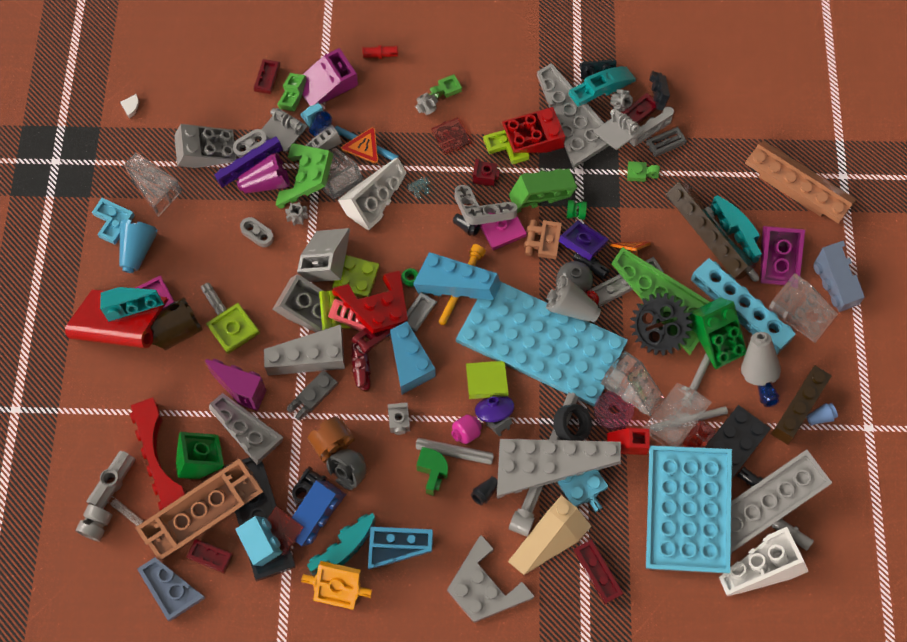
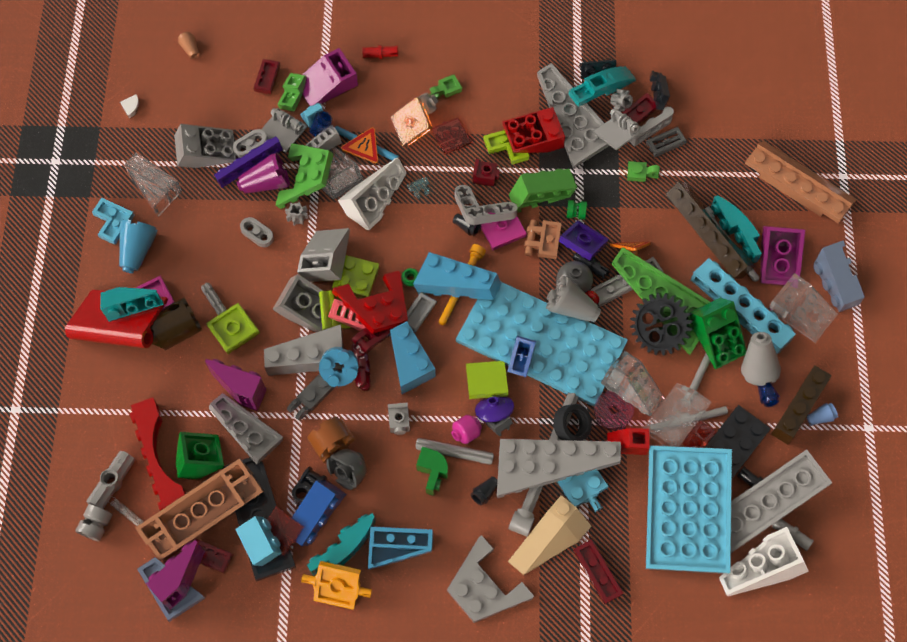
(176, 577): none -> magenta slope
(188, 43): none -> nougat cone
(341, 356): none -> dark azure plate
(411, 122): none -> clear orange plate
(521, 356): none -> blue slope

